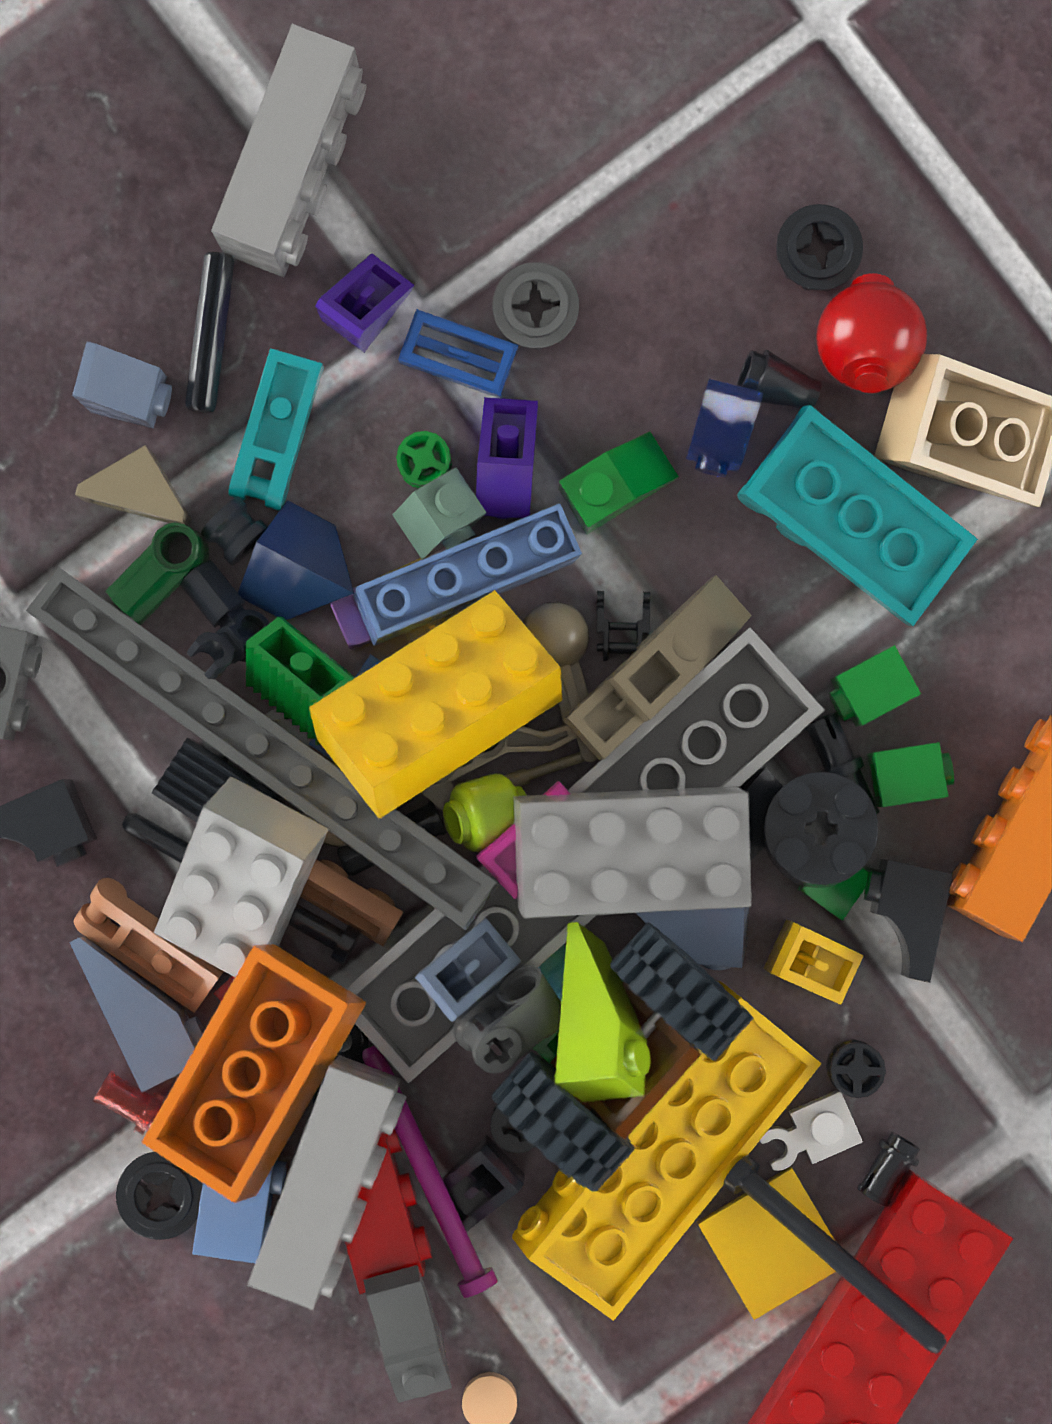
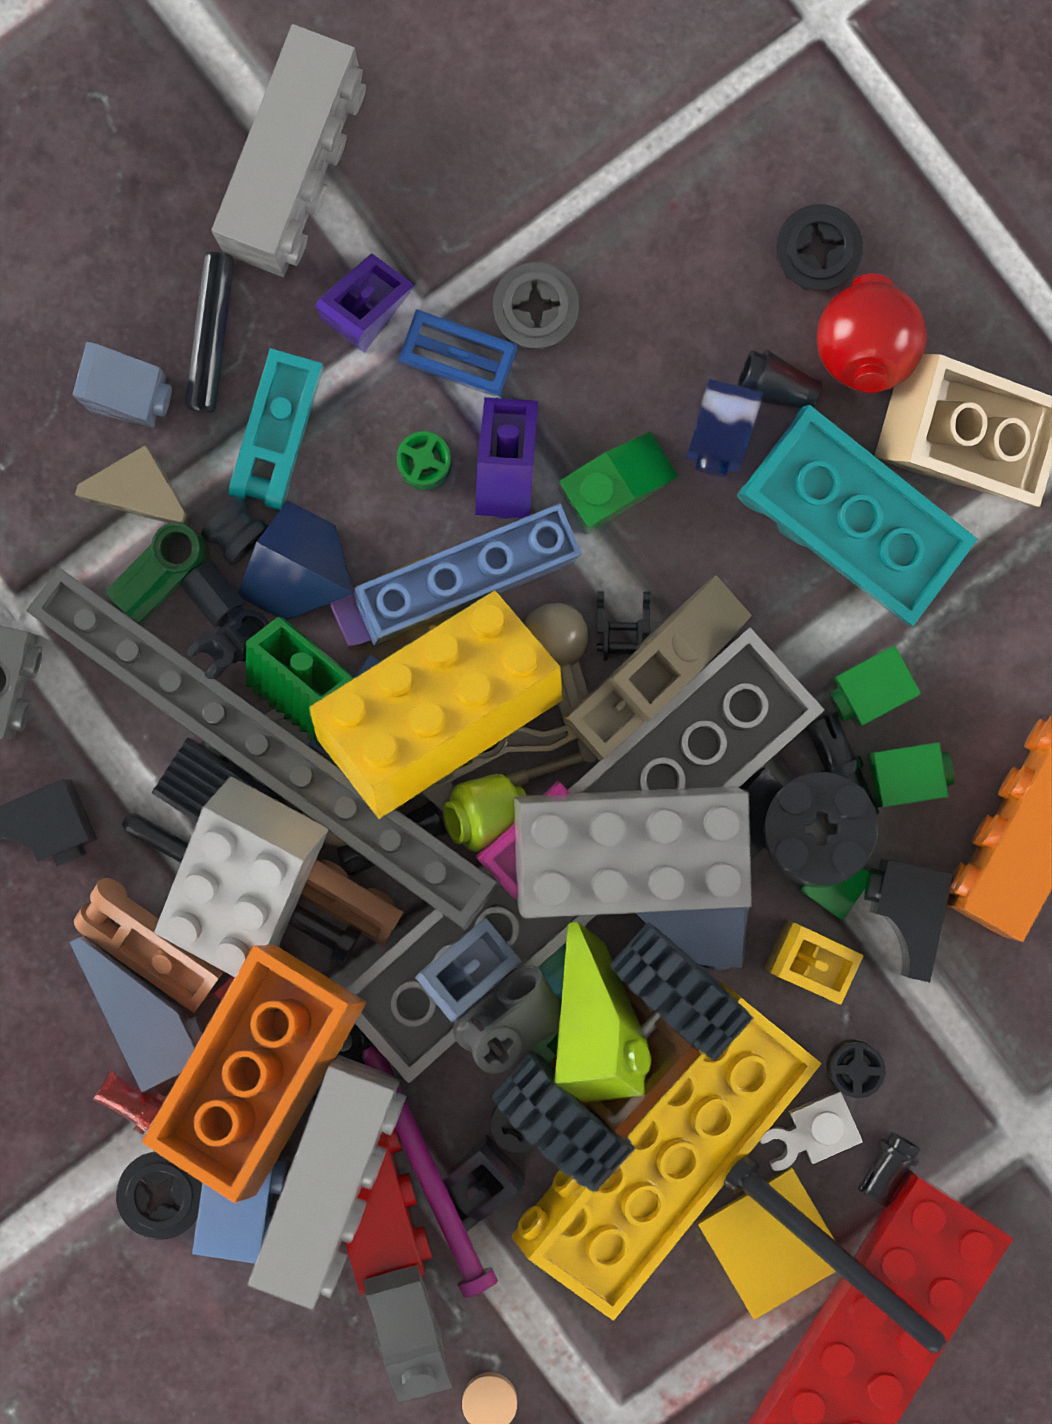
(440, 514): sand green brick -> none

